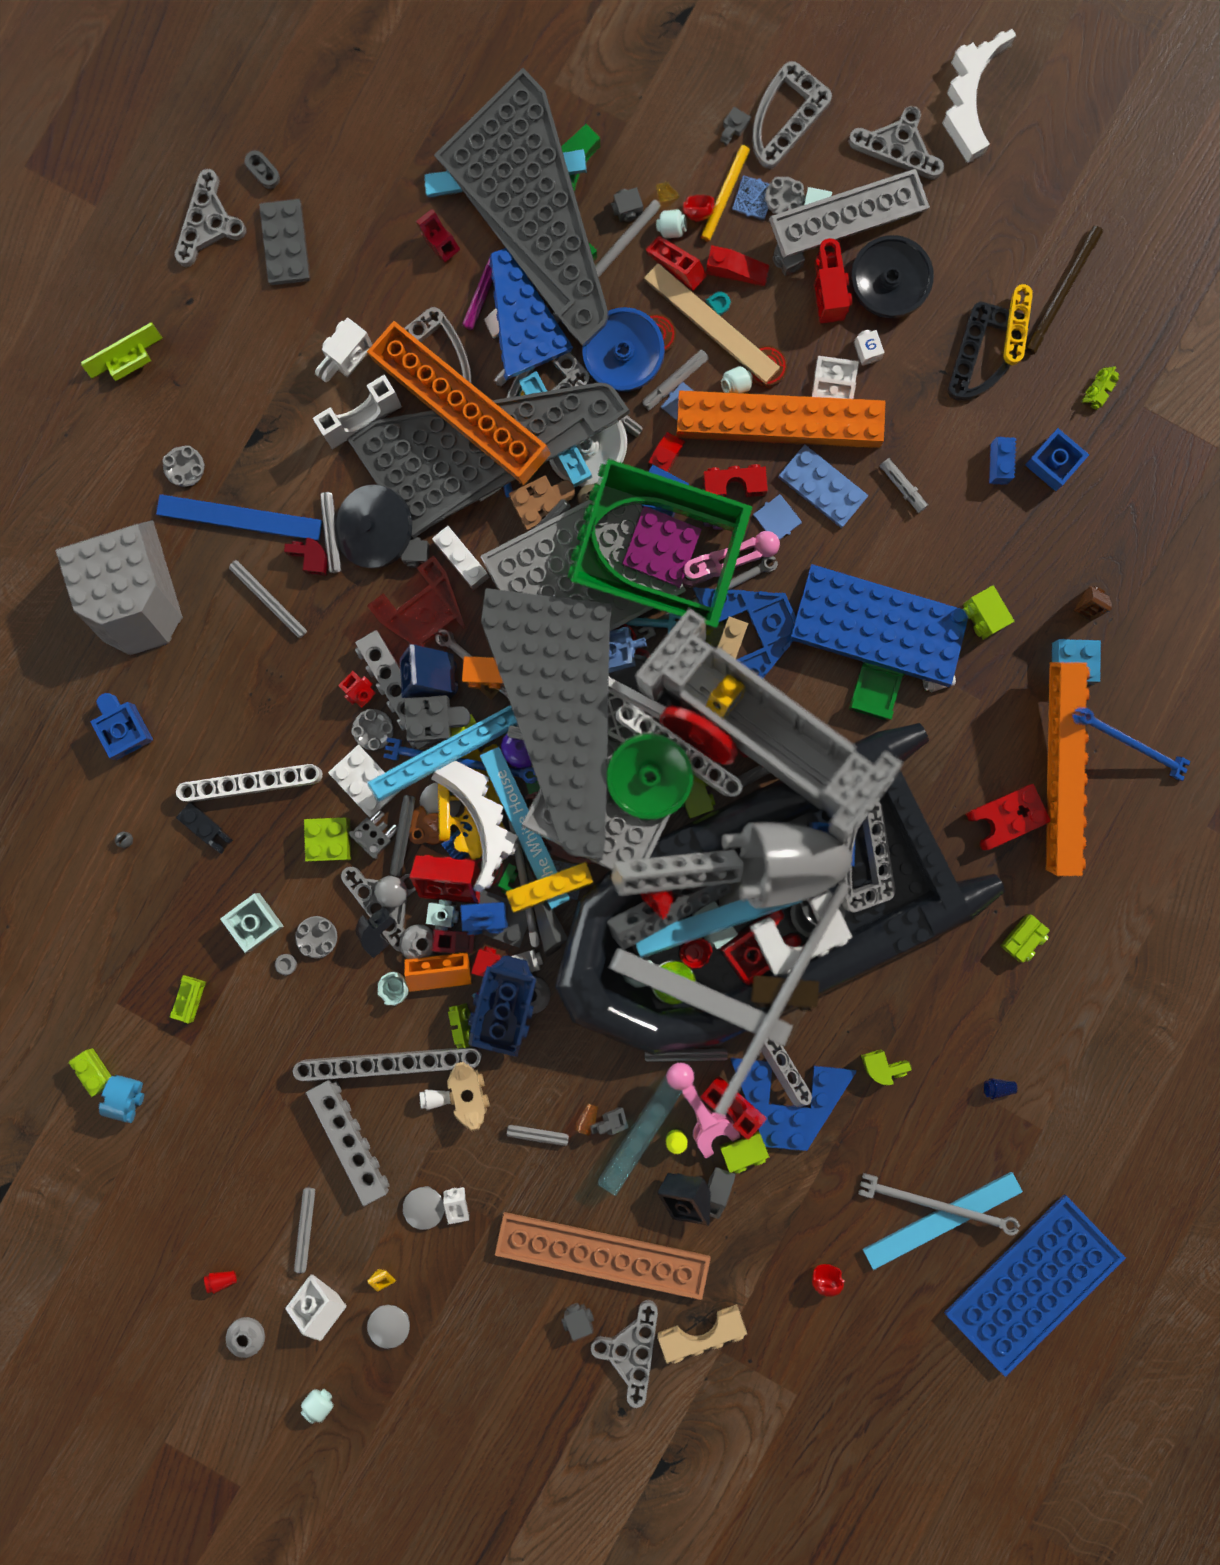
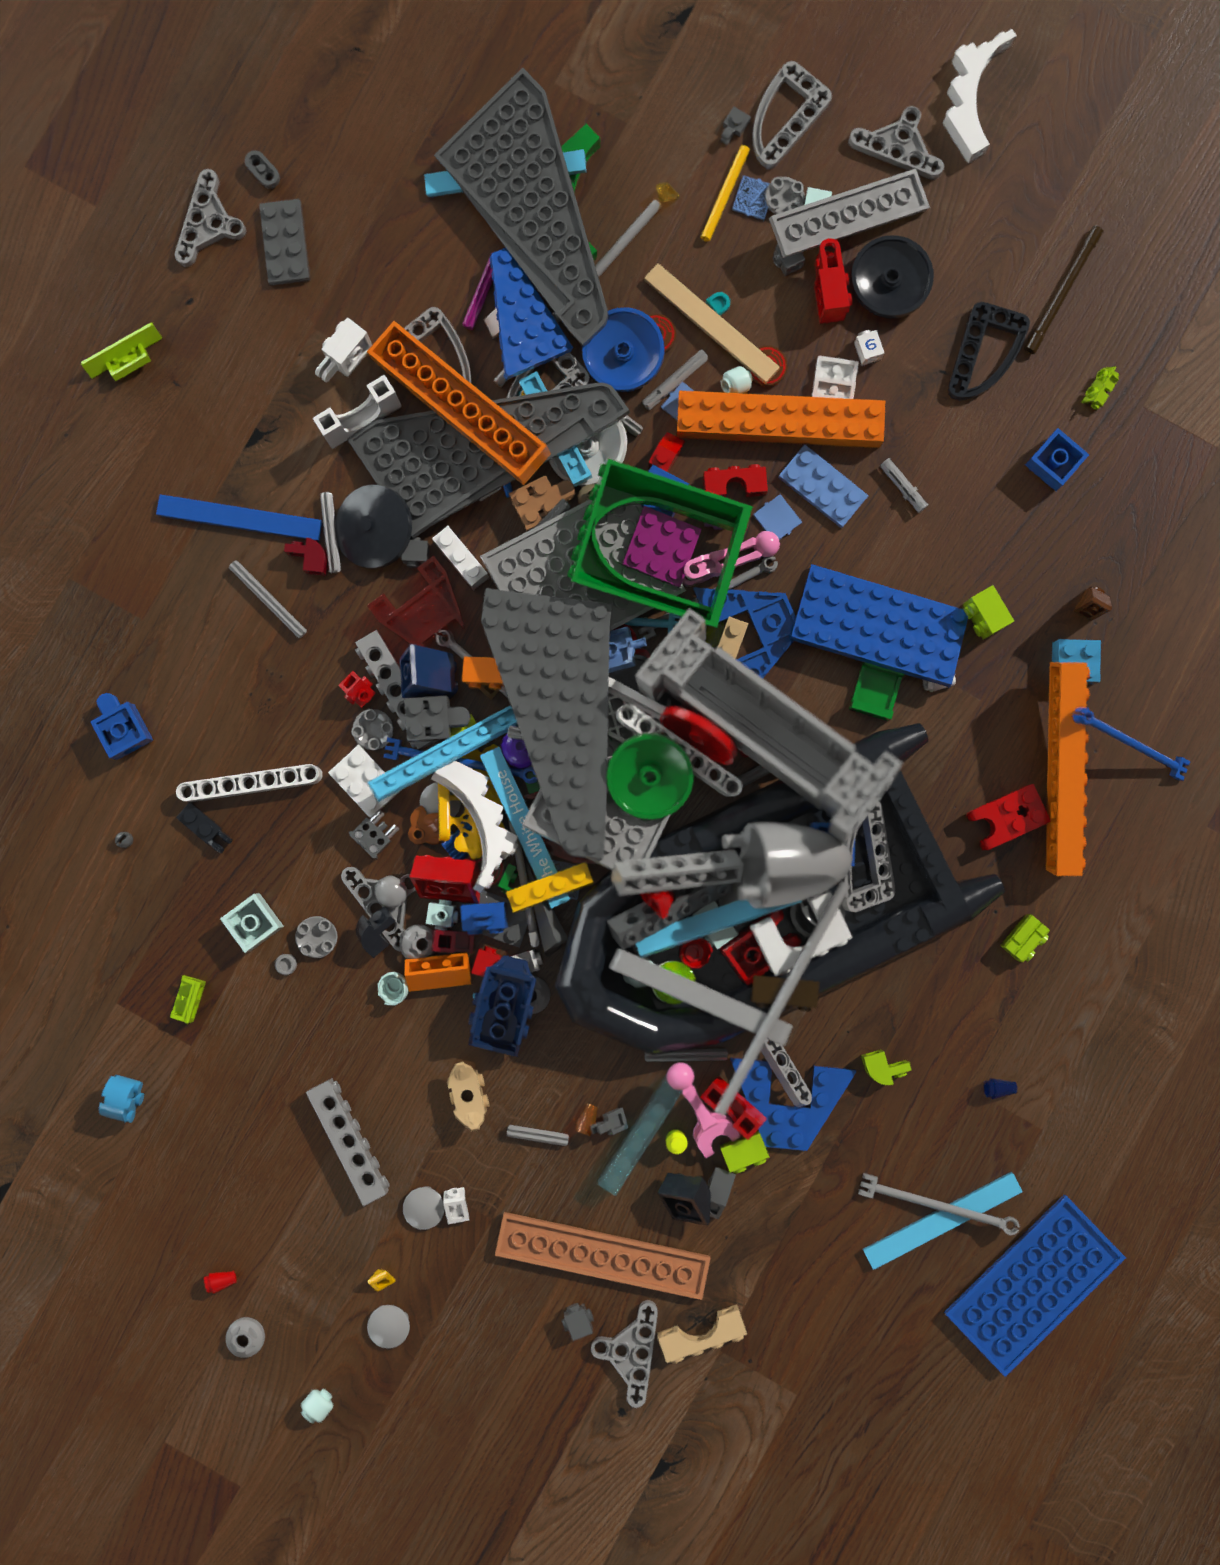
(90, 1071): lime brick -> none
(123, 588): light grey windscreen -> none
(183, 466): light grey dish -> none
(304, 1230): light grey axle -> none
(315, 1308): white slope -> none
(327, 839): lime brick -> none
(376, 1060): light grey beam -> none
(402, 835): dark grey axle -> none
(434, 1098): white cone -> none
(437, 236): dark red brick -> none
(460, 1016): lime hinge -> none
(627, 204): dark grey brick -> none
(671, 224): light aqua head -> none
(677, 262): red slope -> none
(698, 207): red hair -> none
(699, 800): lime brick -> none
(727, 694): yellow torso -> none
(736, 266): red slope -> none
(827, 1280): red hair -> none
(1002, 460): blue brick -> none
(1016, 324): yellow beam -> none

